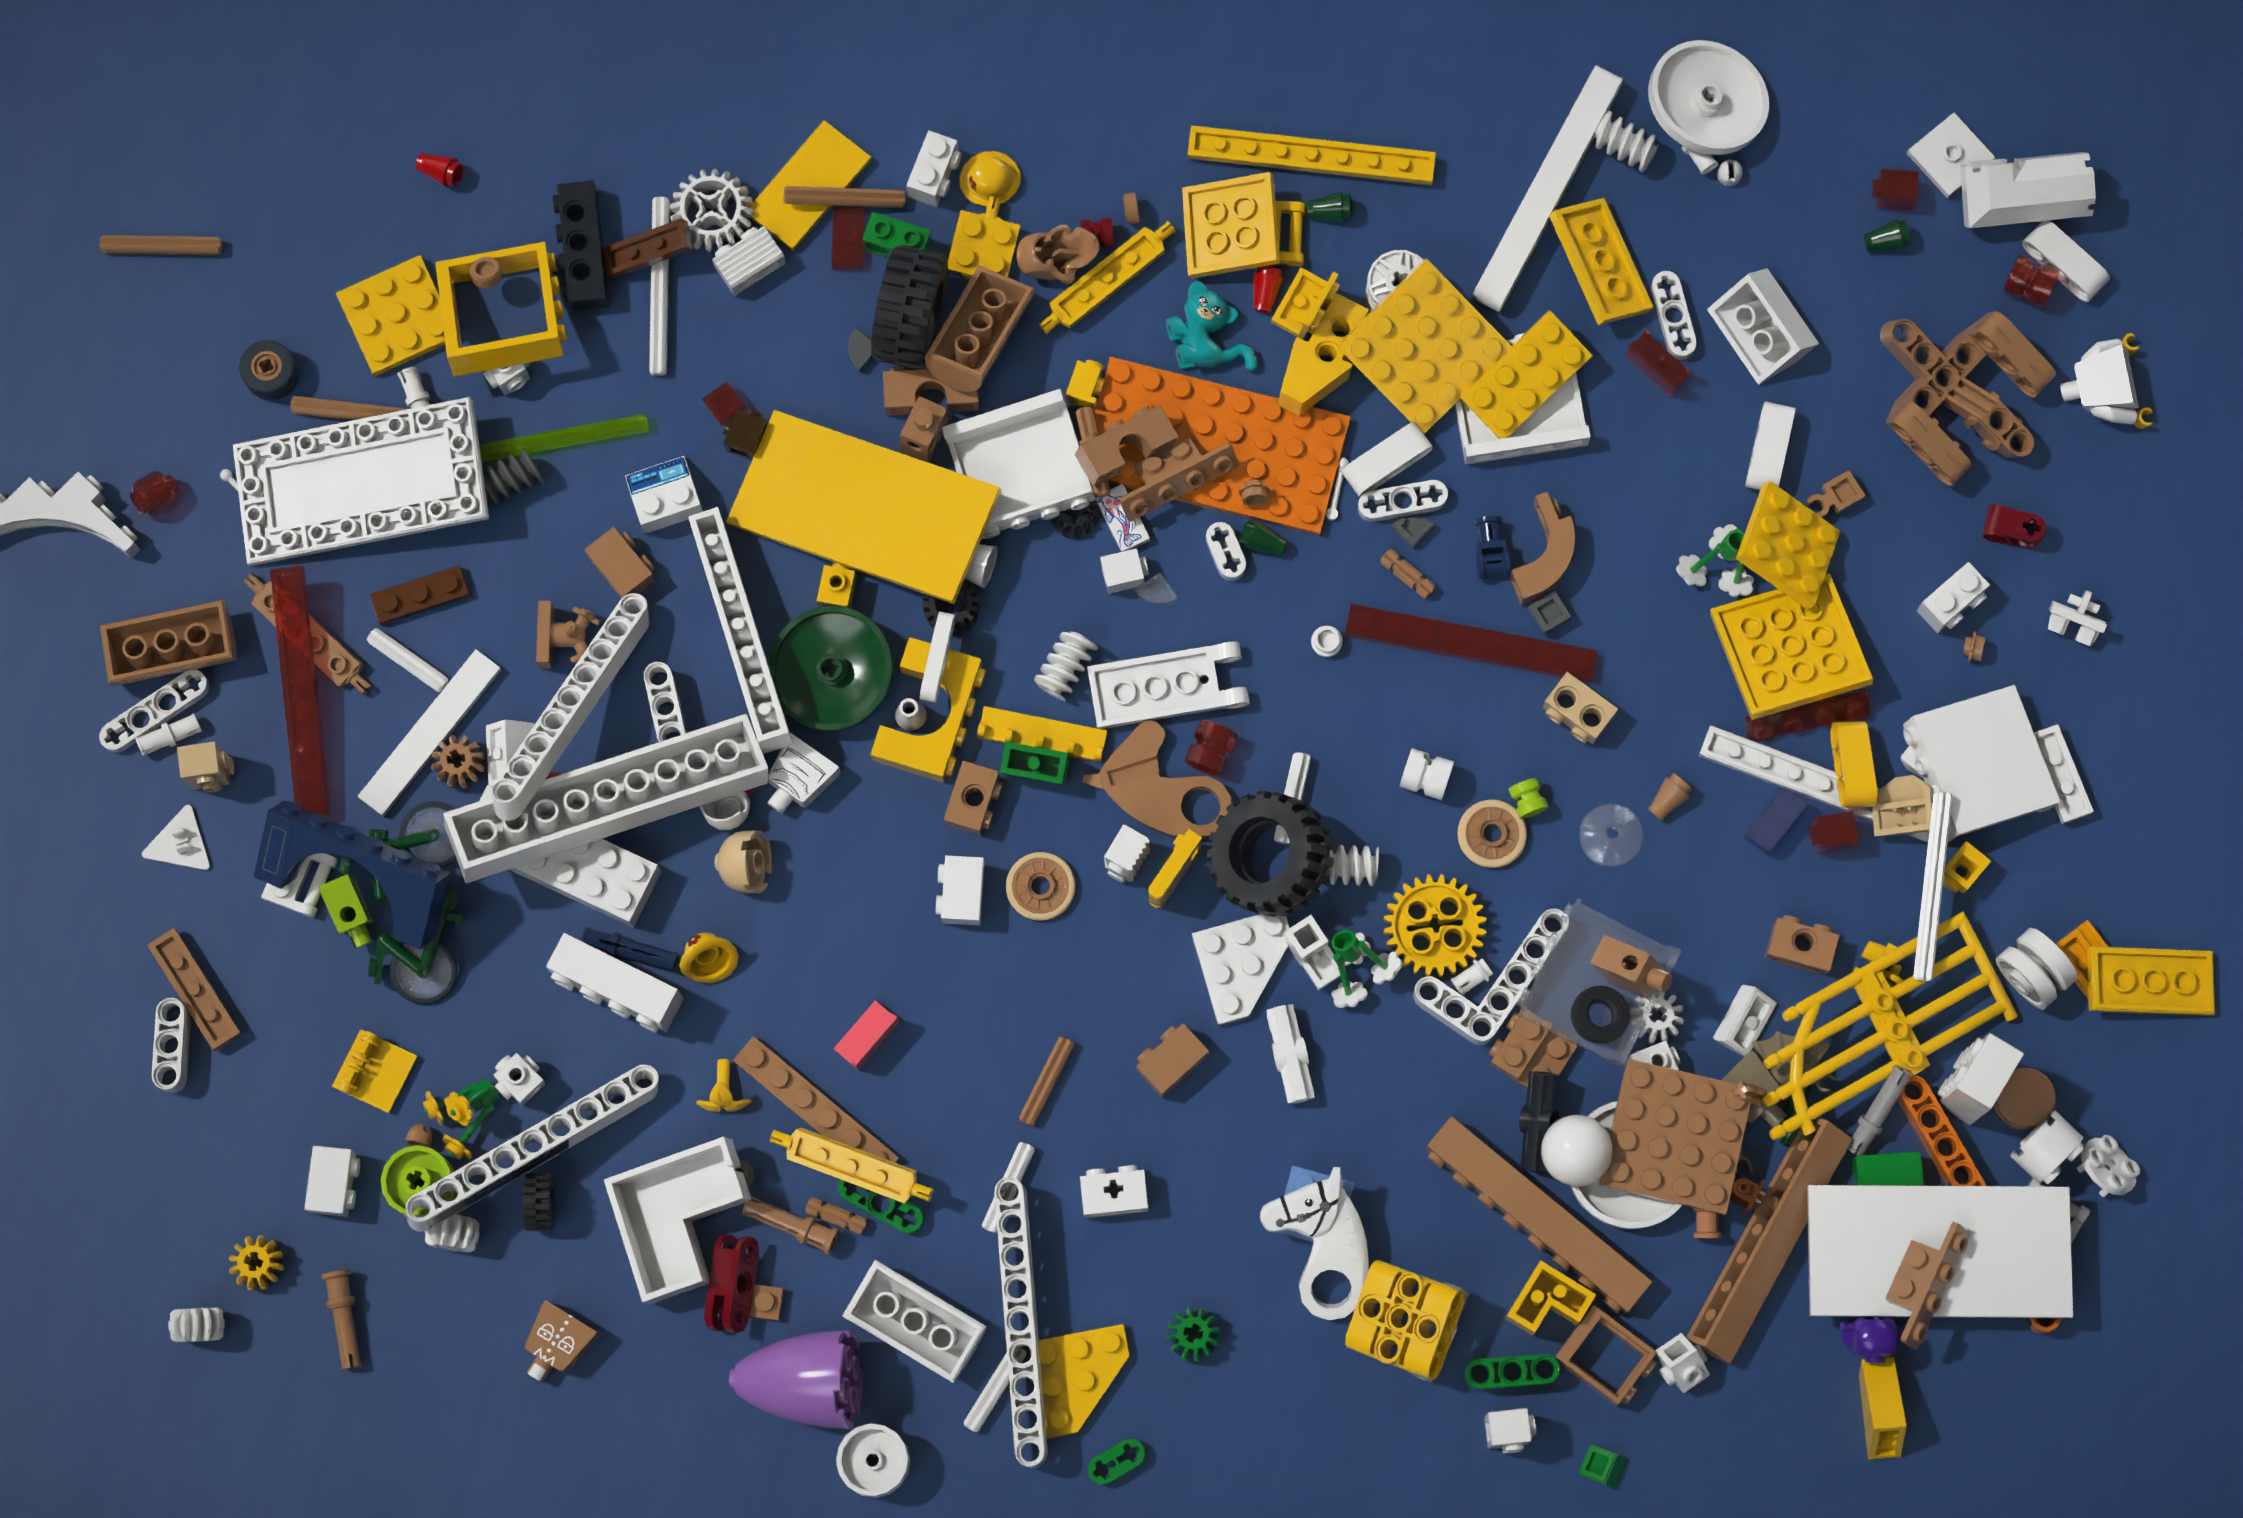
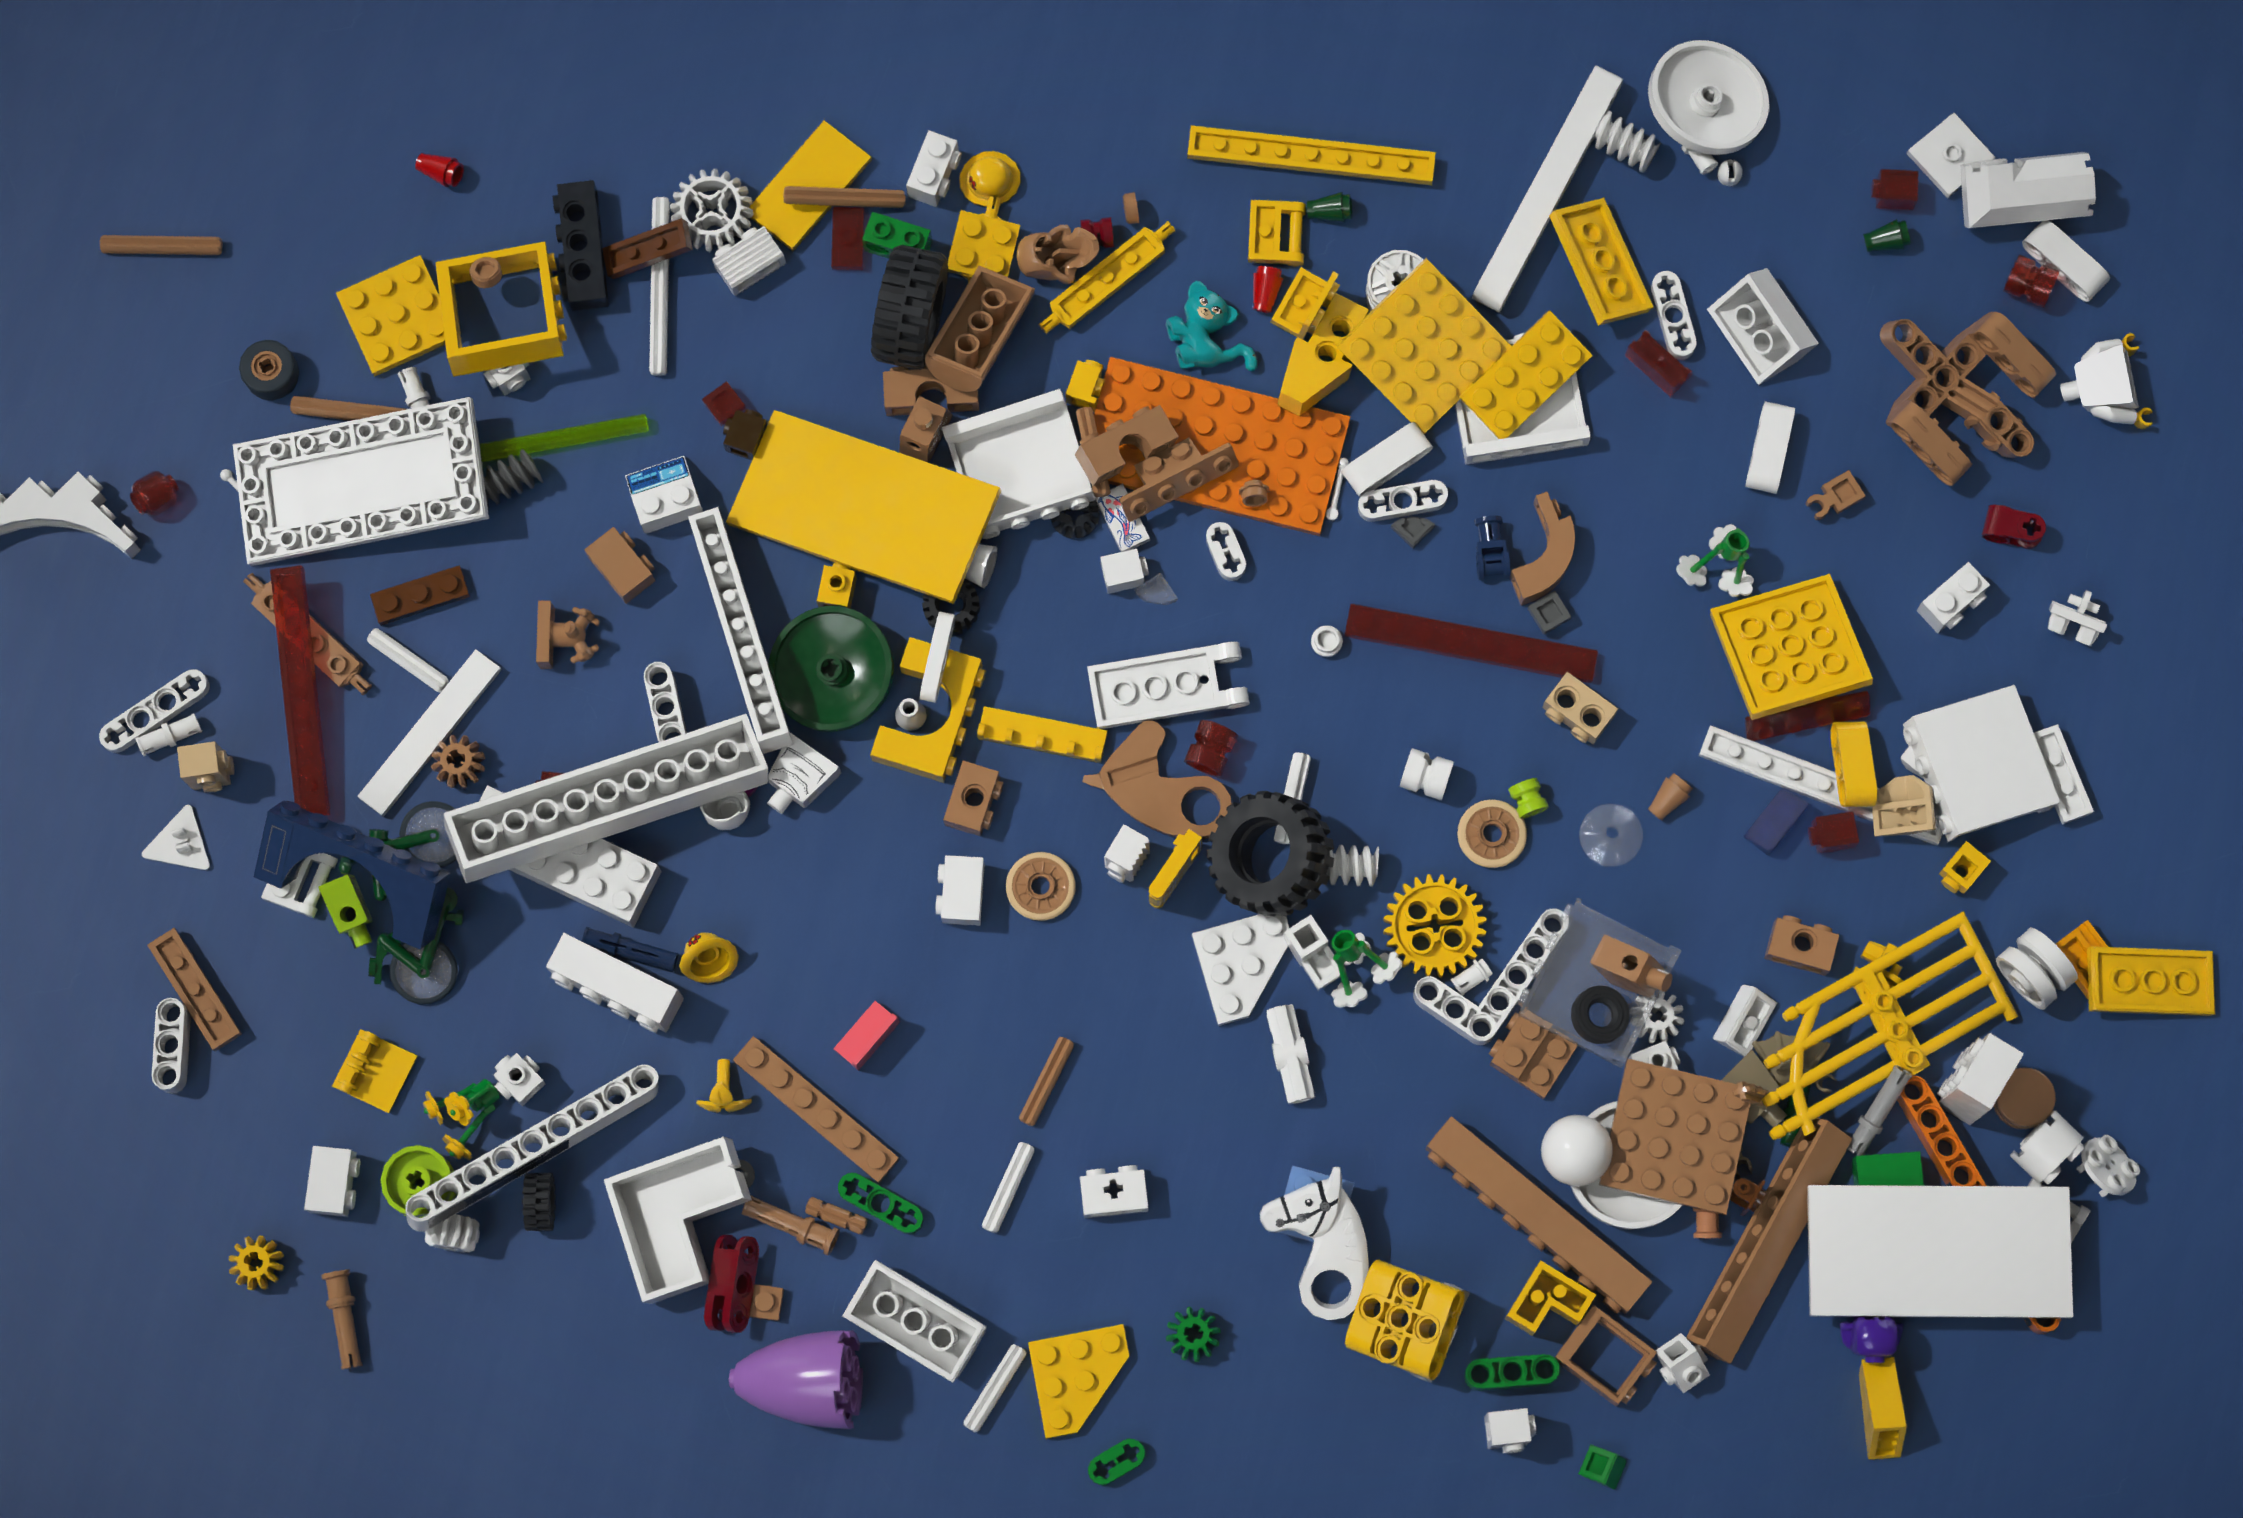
(168, 643): medium nougat brick -> none
(196, 1324): white gear -> none
(419, 1136): medium nougat hinge -> none
(502, 742): white panel -> none
(557, 1341): medium nougat torso -> none
(582, 691): white beam -> none
(744, 861): tan cylinder -> none
(851, 1165): yellow plate -> none
(859, 349): dark grey tile -> none
(875, 1441): white wheel -> none
(1028, 1336): white beam -> none
(1035, 763): green brick -> none
(1064, 664): white piece -> none
(1171, 1059): medium nougat brick -> none
(1231, 225): yellow plate -> none
(1260, 538): dark green cone -> none
(1407, 573): medium nougat axle -> none
(1537, 1117): black piece -> none
(1788, 545): yellow plate -> none
(1922, 1280): medium nougat bracket -> none
(1933, 886): white axle -> none
(1974, 647): medium nougat plate -> none

